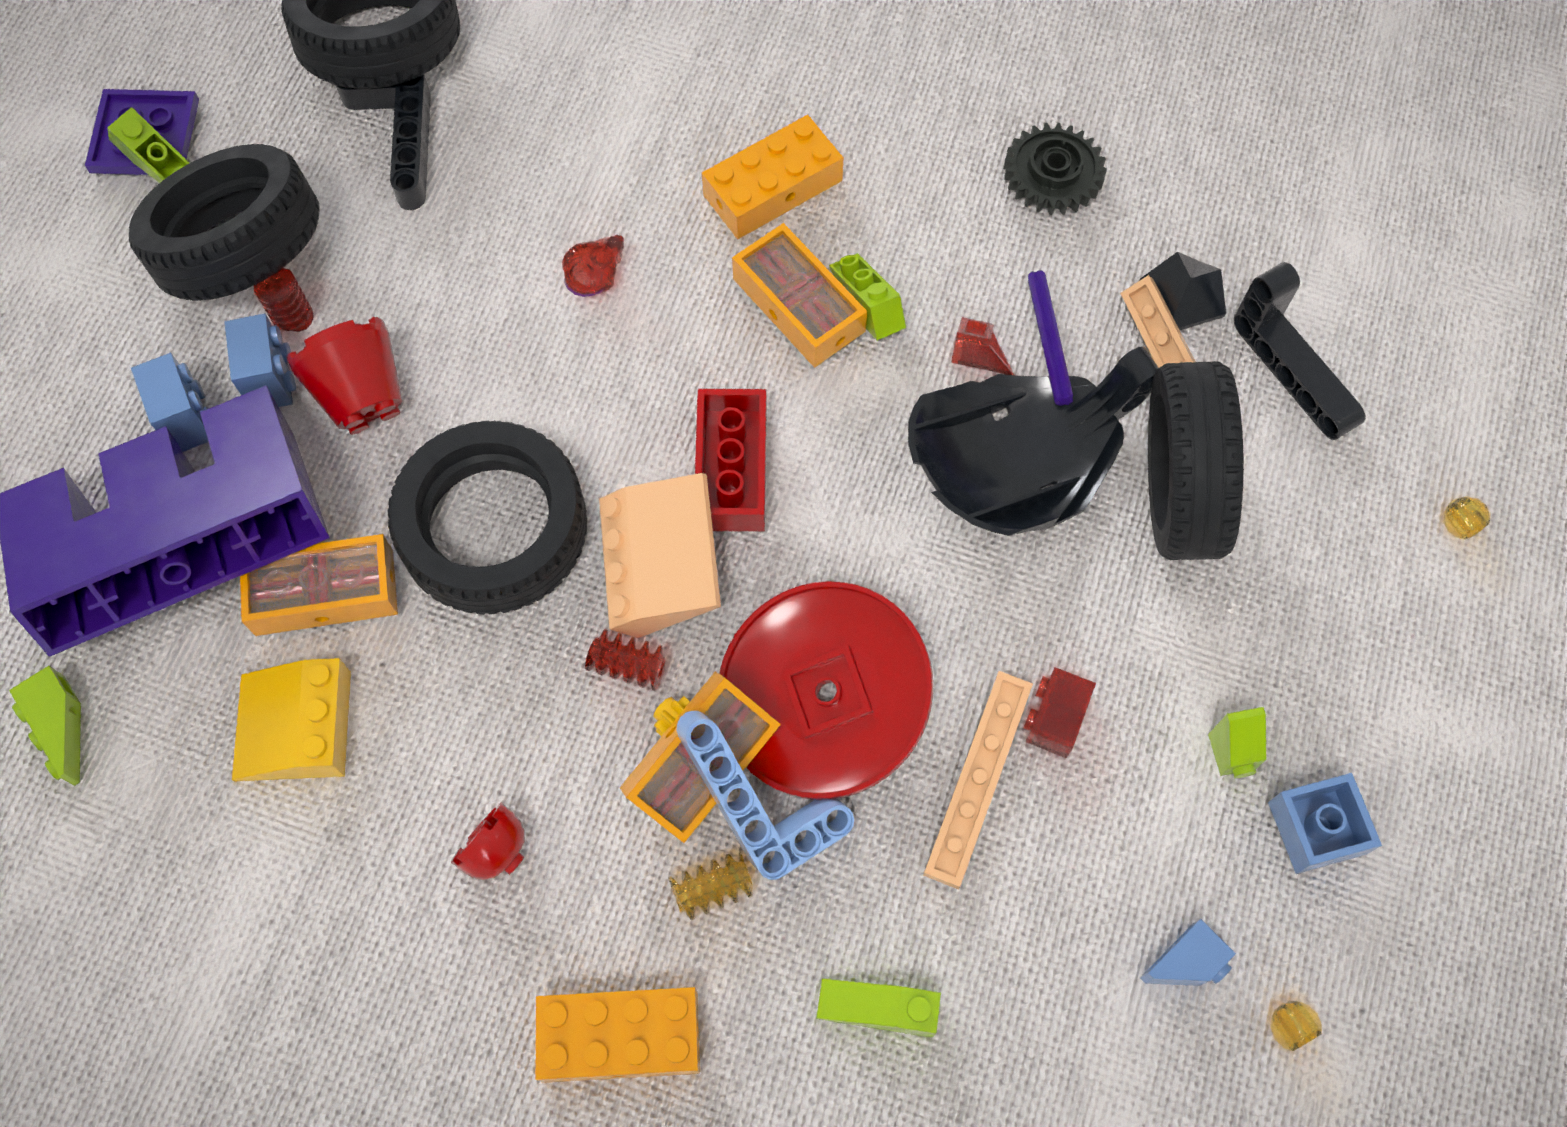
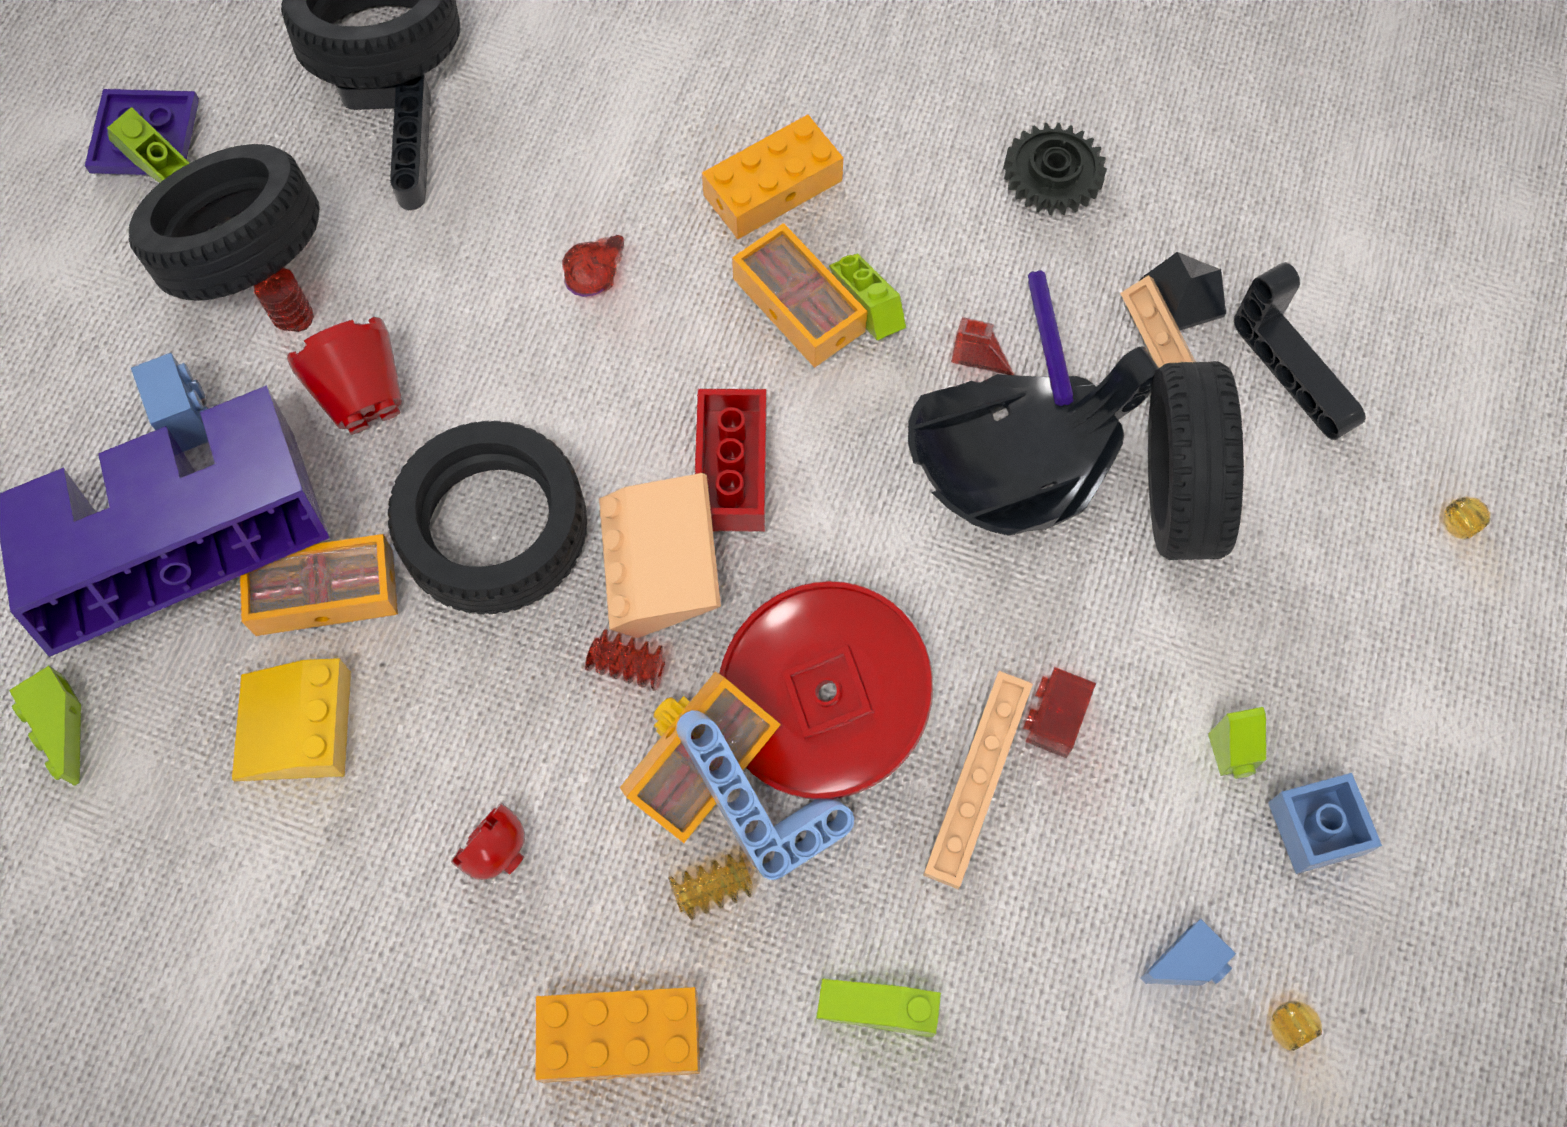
(259, 358): medium blue brick -> none

